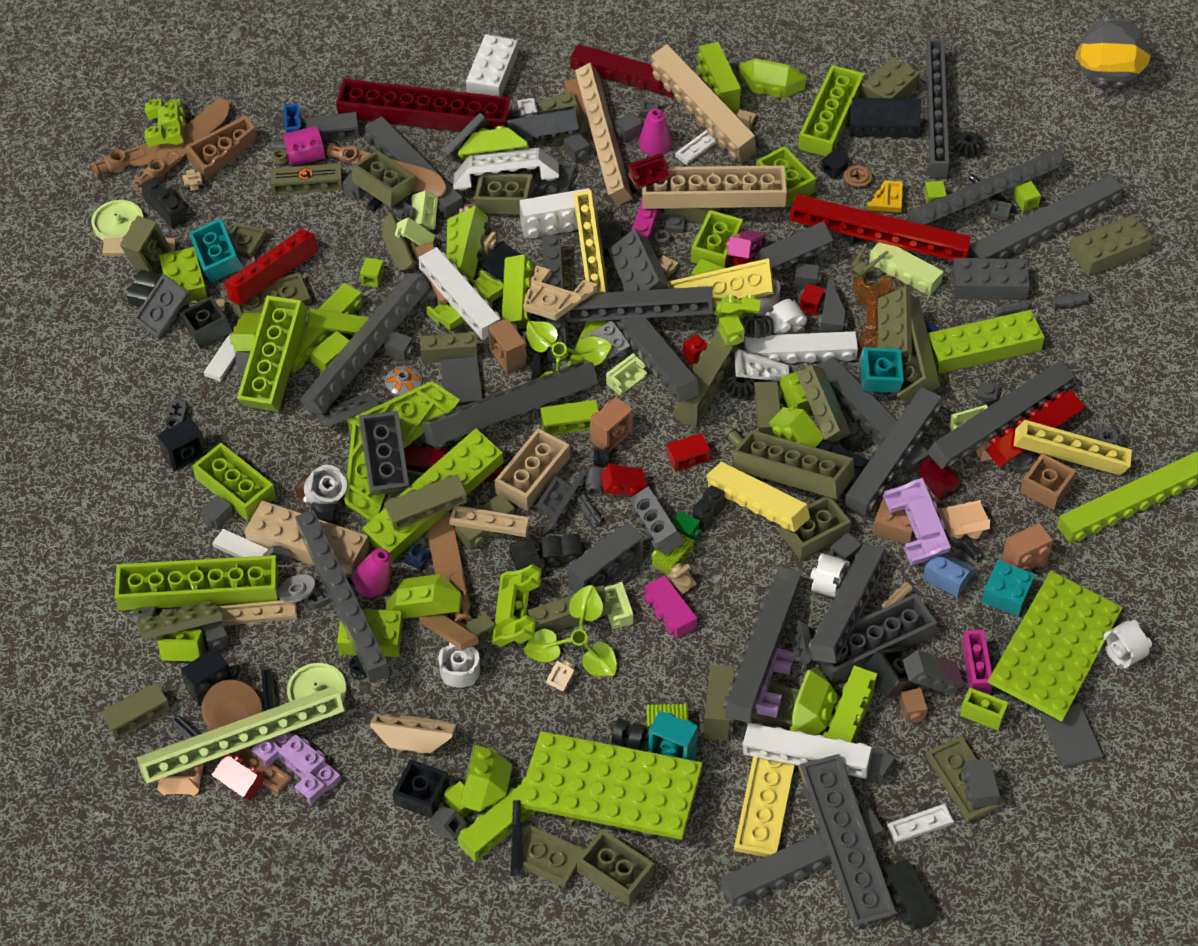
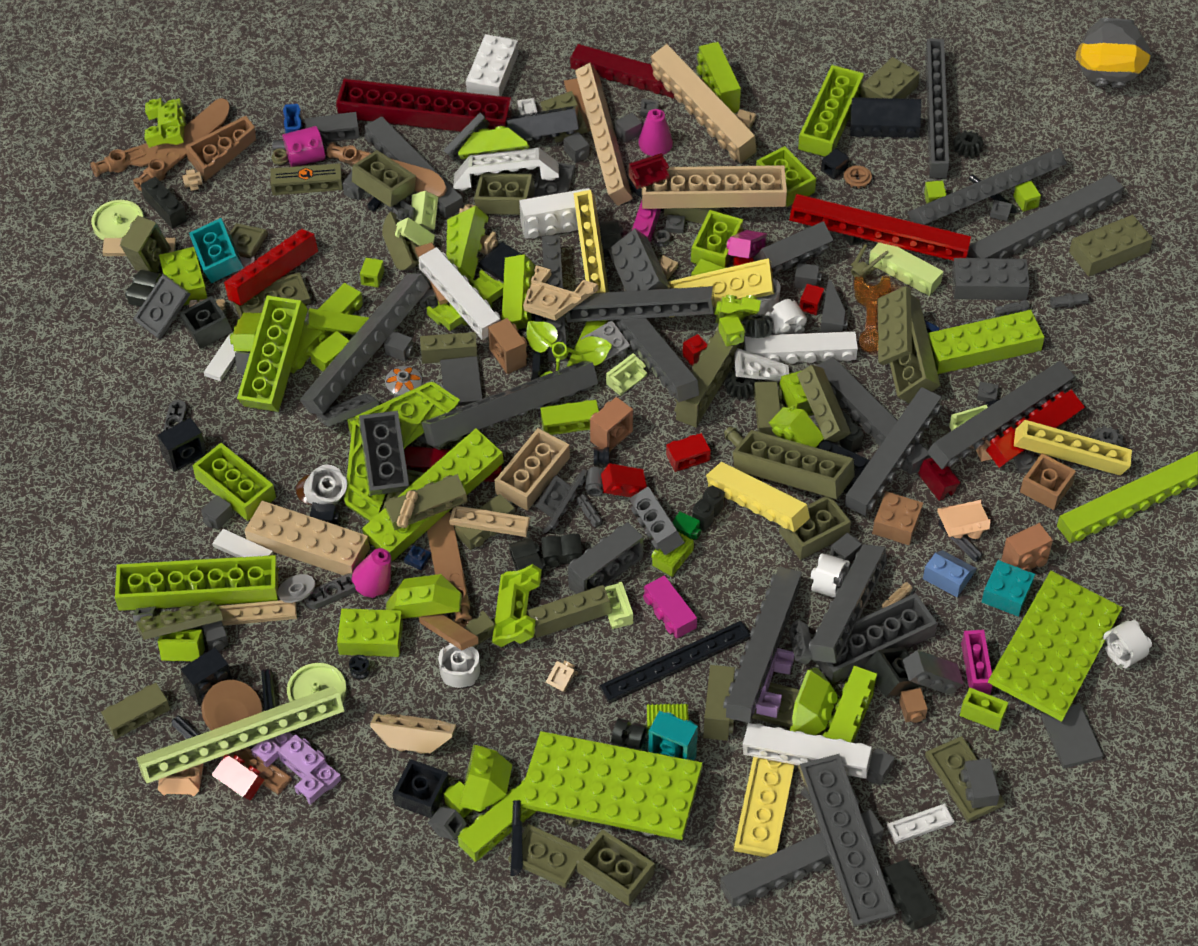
(282, 554): dark grey plate -> none
(342, 596): dark grey brick -> none
(407, 509): none -> tan axle
(599, 659): lime plant -> none
(674, 662): none -> black tile
(681, 578): tan bracket -> none
(696, 148): white tile -> none
(771, 78): lime wedge -> none
(881, 369): teal brick -> none
(887, 198): yellow wing -> none
(923, 519): lavender bracket -> none

